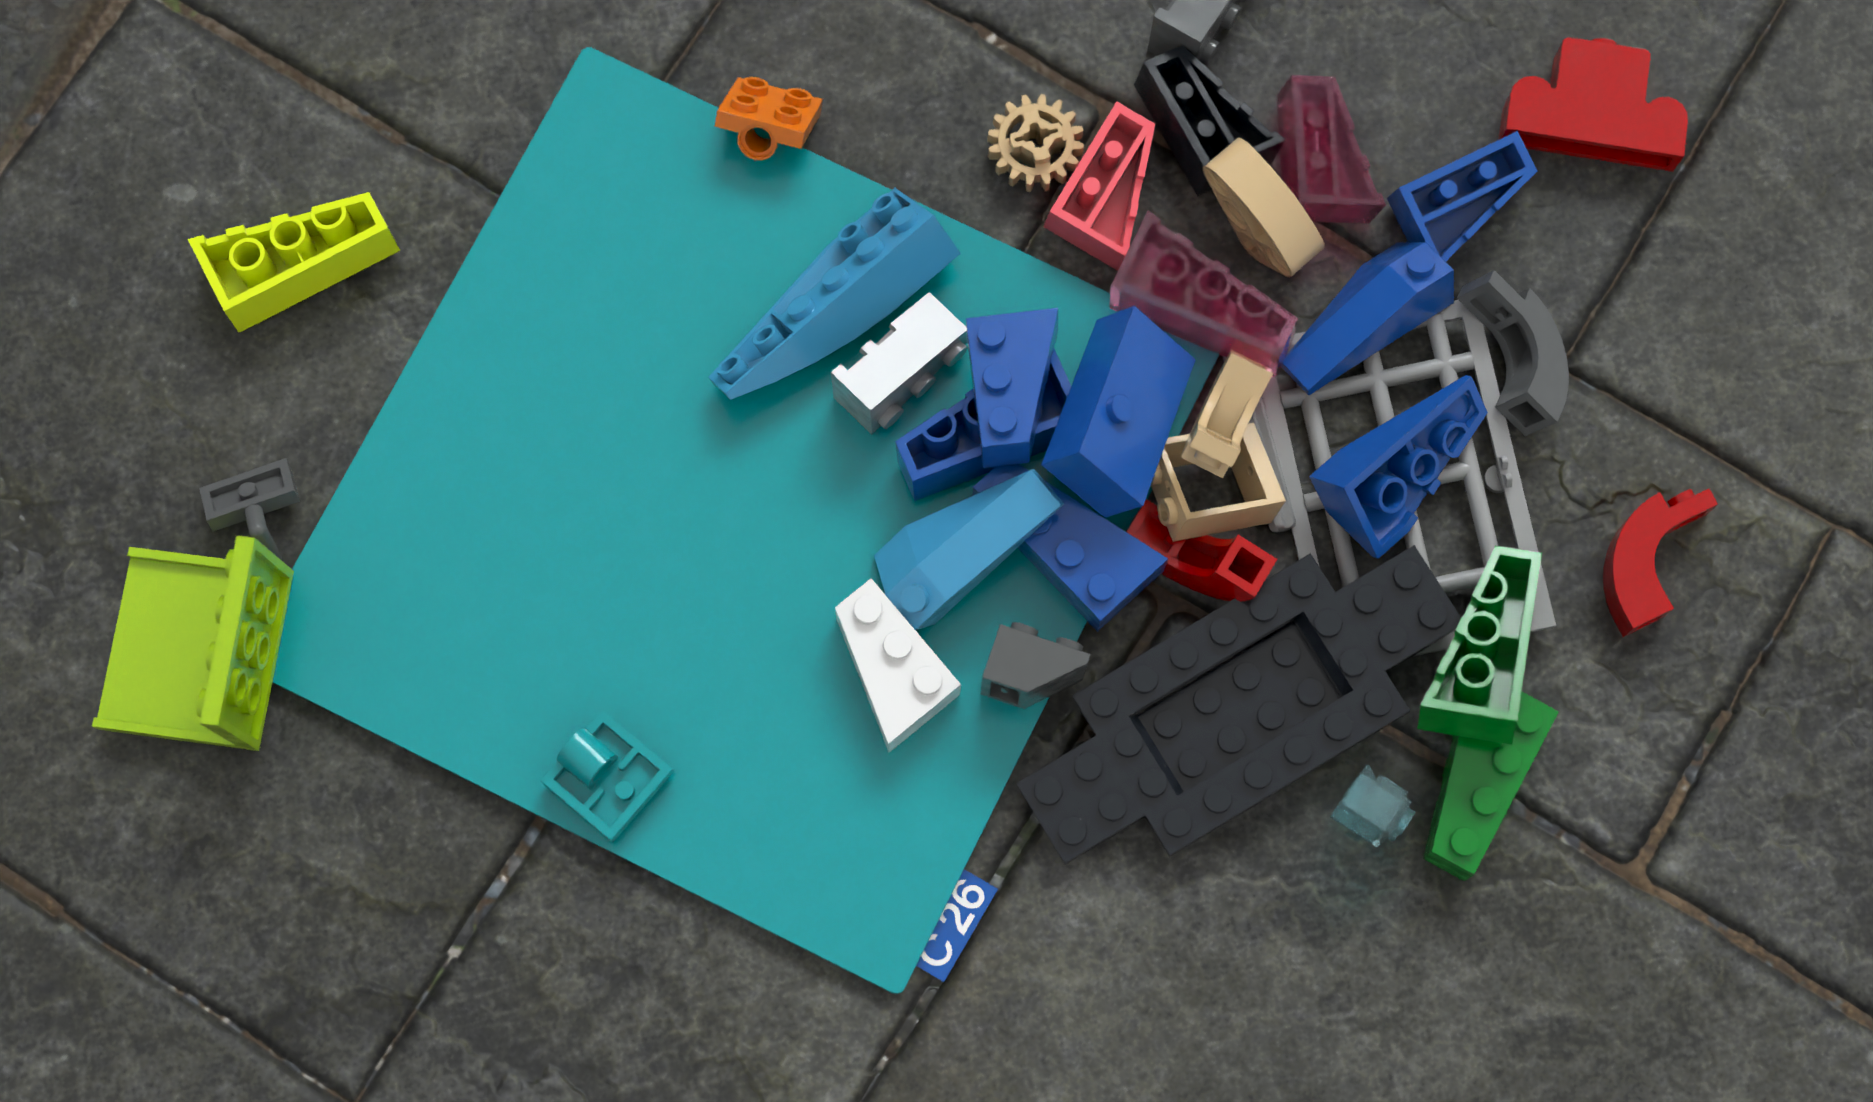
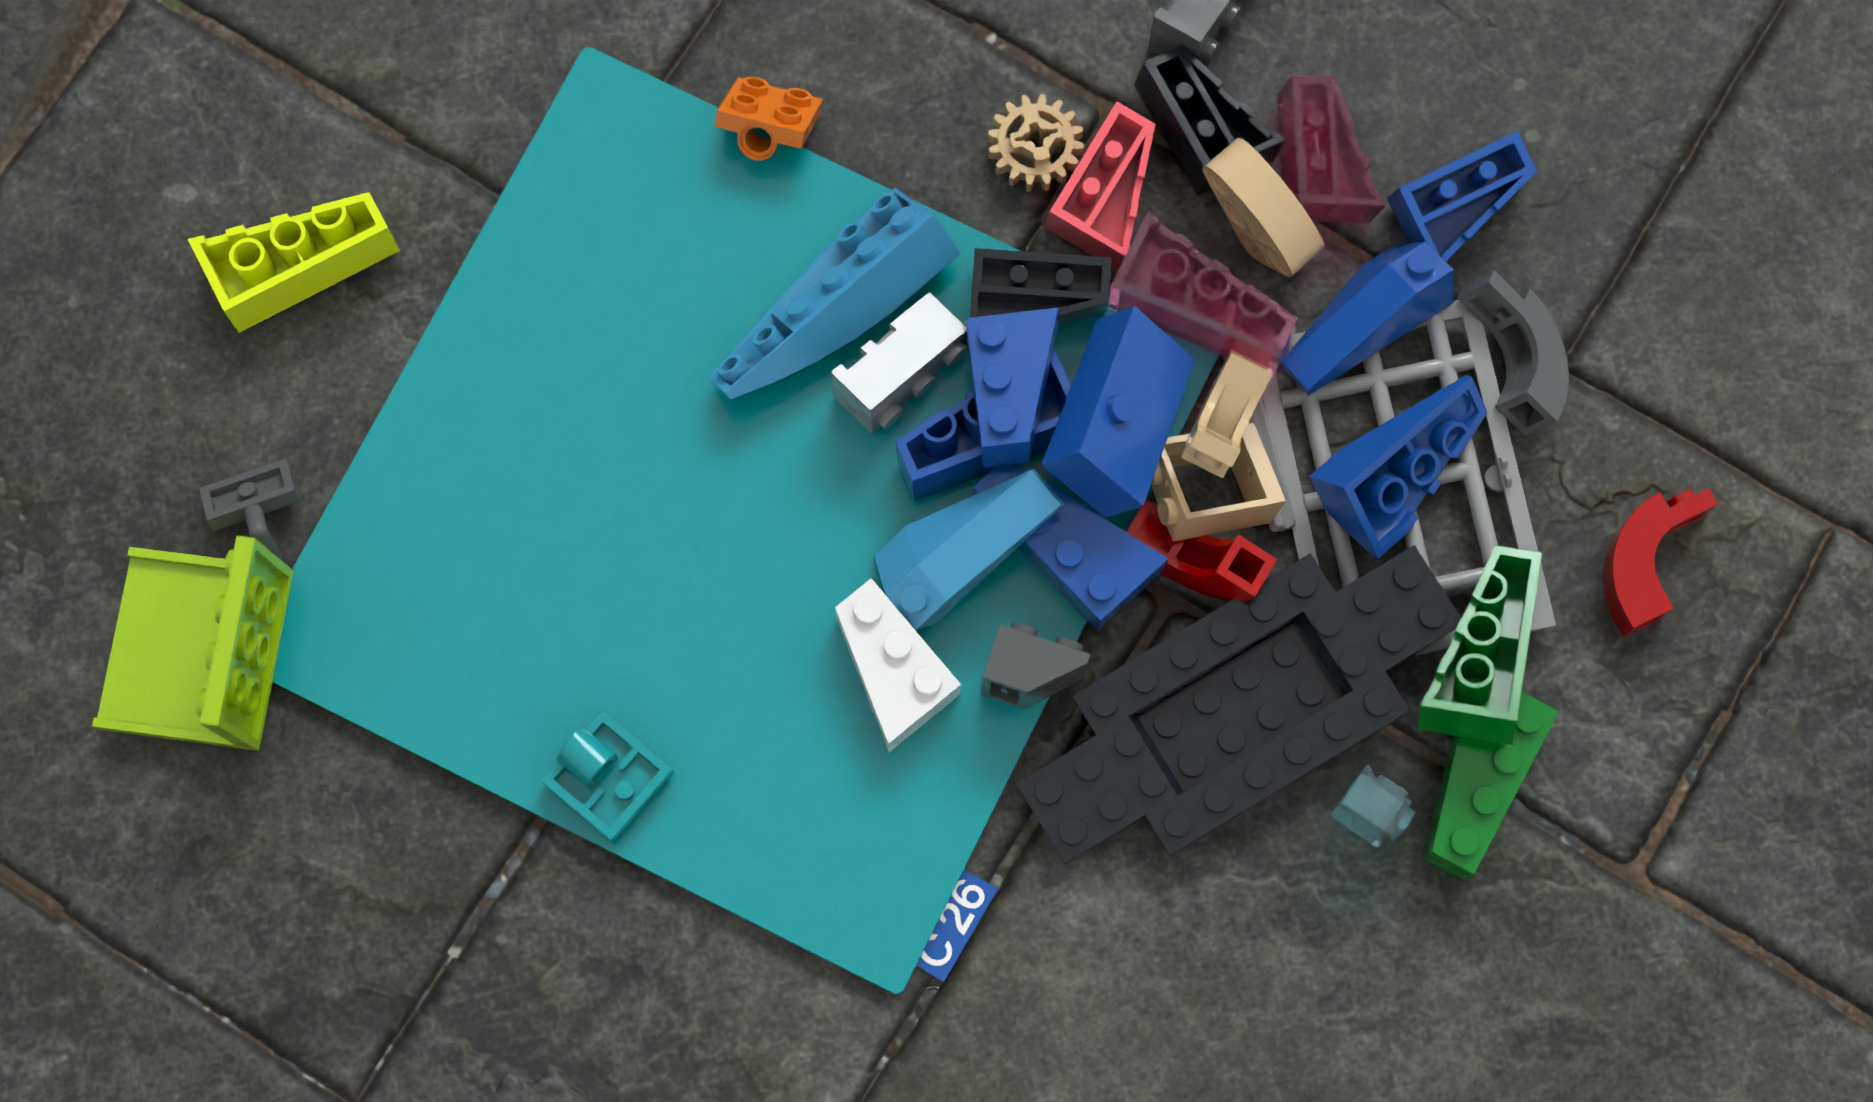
(1037, 281): none -> black wedge
(1597, 108): red brick -> none

